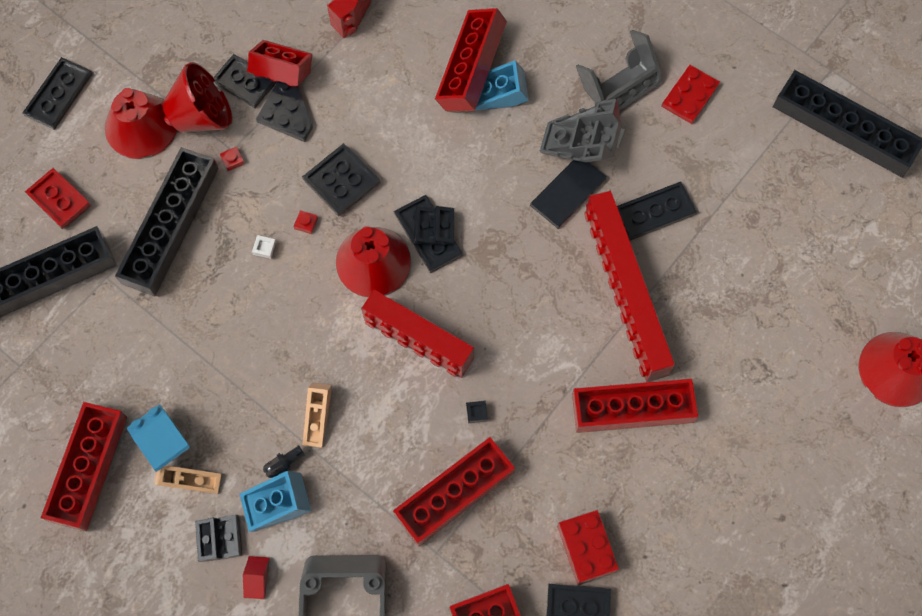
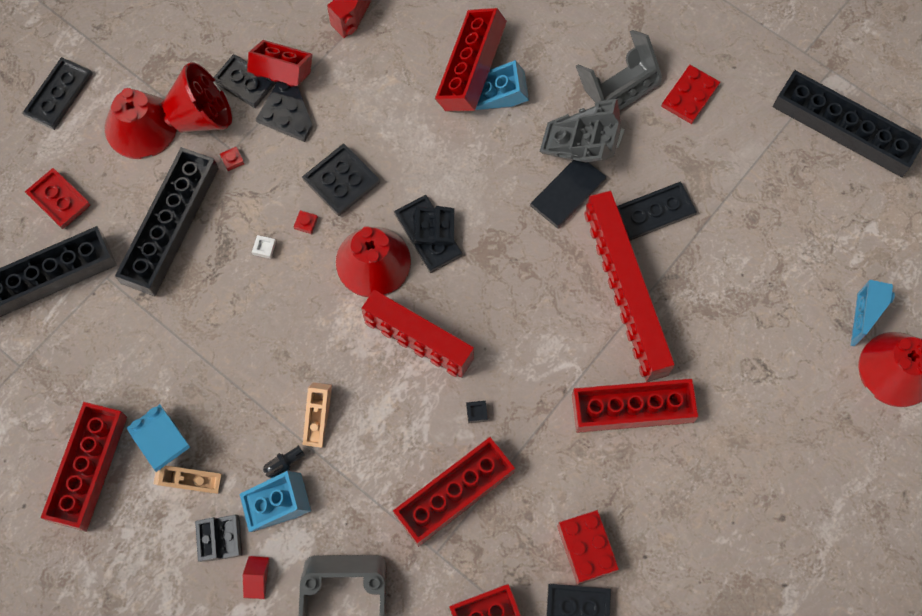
(870, 305): none -> dark azure slope

